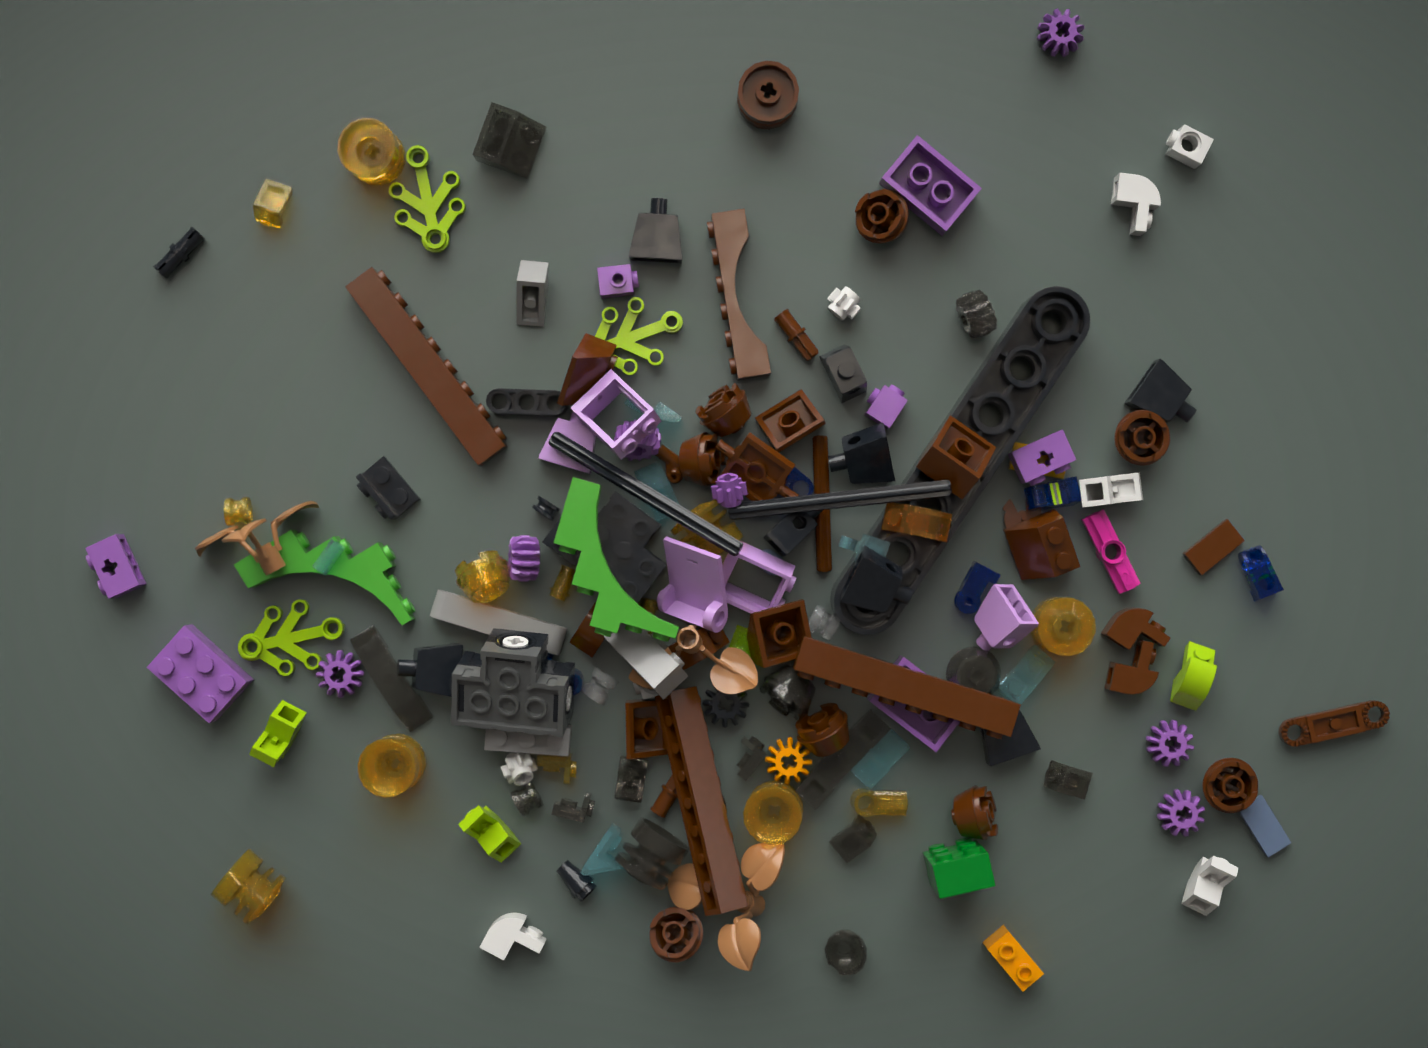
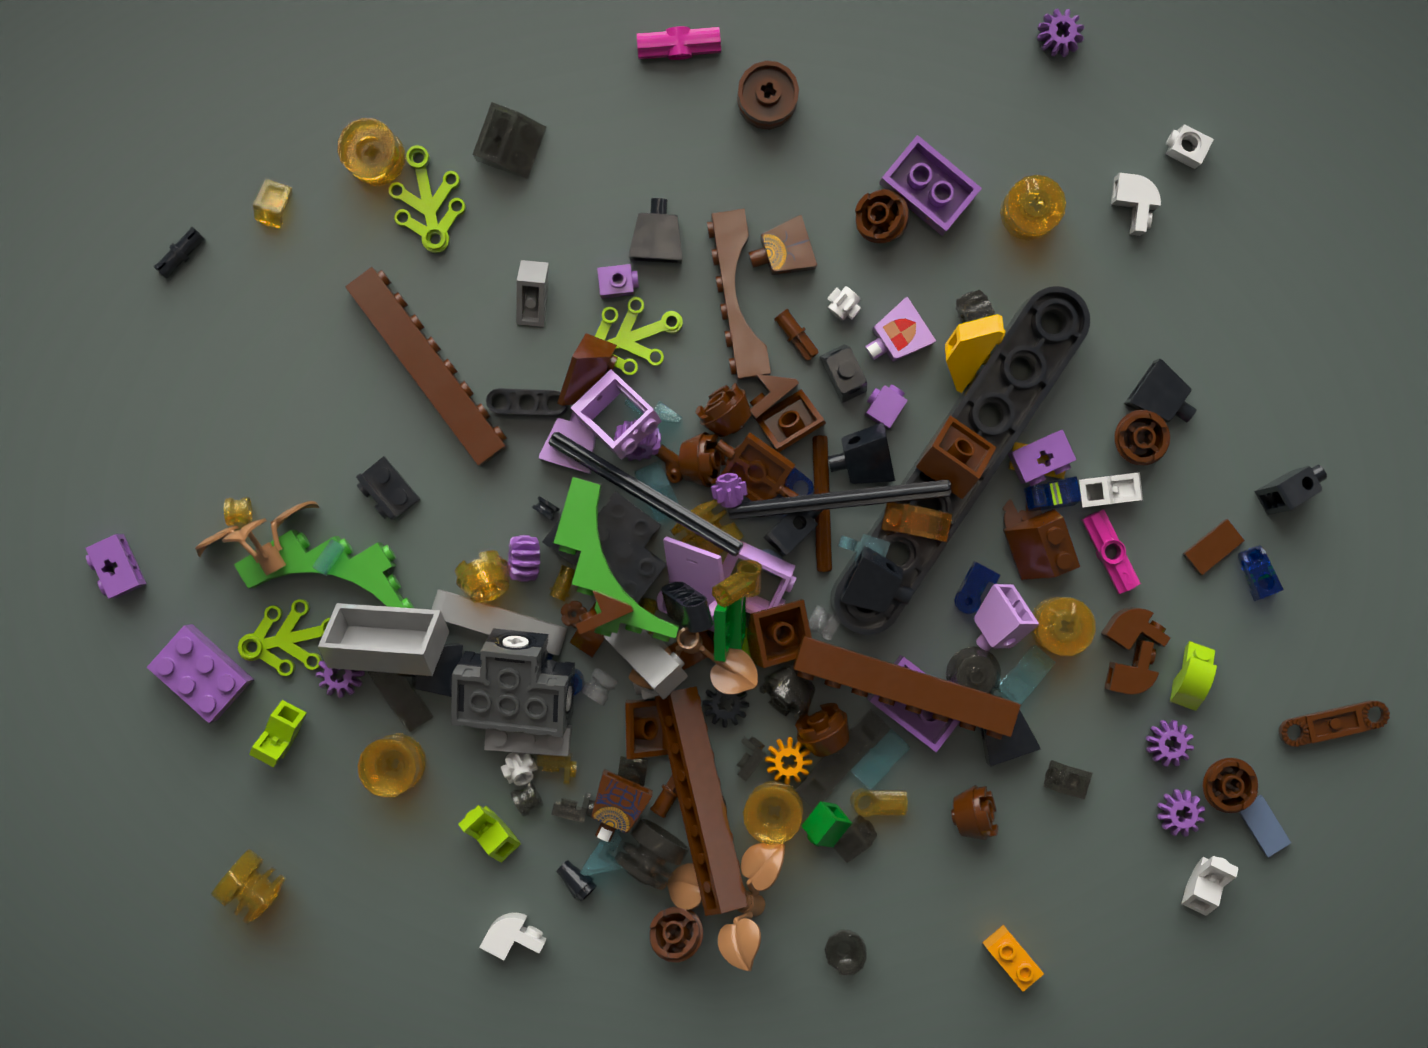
(384, 639): none -> light grey piece
(567, 609): none -> reddish brown plate
(611, 610): none -> reddish brown slope
(618, 804): none -> torso
(678, 43): none -> dark pink piece
(687, 607): none -> black beam
(729, 628): none -> green slope
(743, 583): none -> clear yellow piece
(776, 387): none -> reddish brown slope
(785, 249): none -> reddish brown torso
(826, 824): none -> green brick
(900, 333): none -> lavender torso
(958, 868): green brick -> none
(971, 347): none -> yellow slope
(1021, 218): none -> clear yellow wheel
(1291, 489): none -> black torso

